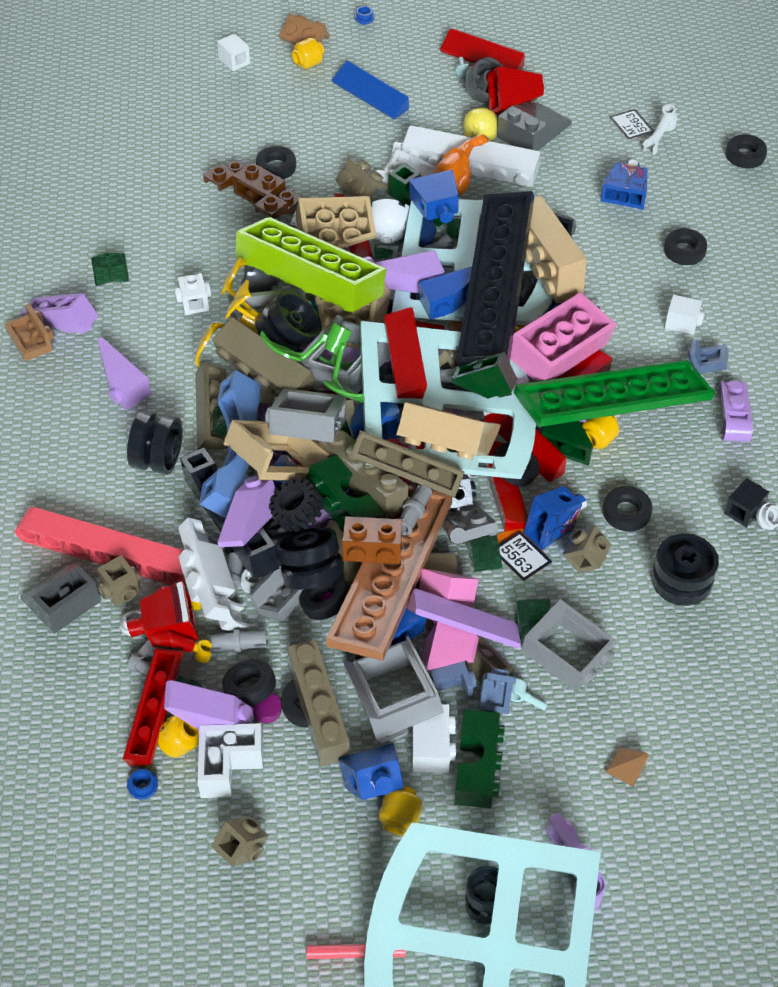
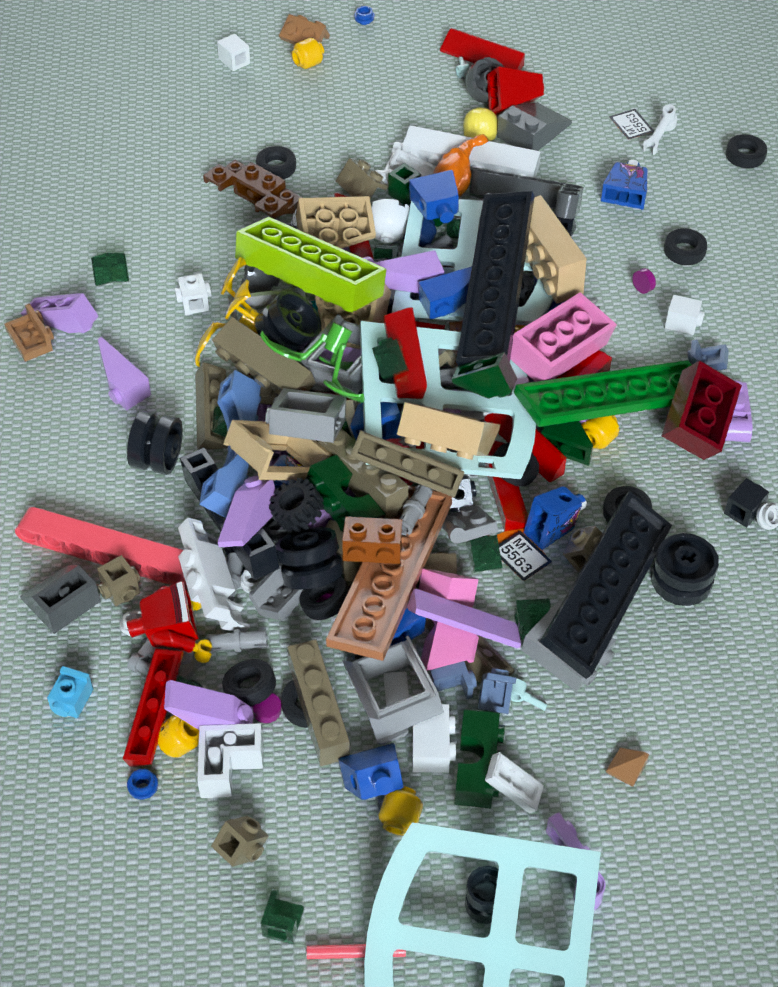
(70, 692): none -> medium azure brick
(281, 919): none -> clear green panel
(371, 90): blue slope -> none
(390, 358): none -> clear green bracket
(395, 687): none -> white sticker
(514, 782): none -> white plate
(562, 196): none -> dark grey beam
(606, 585): none -> black plate
(644, 280): none -> magenta tile
(701, 410): none -> dark red brick

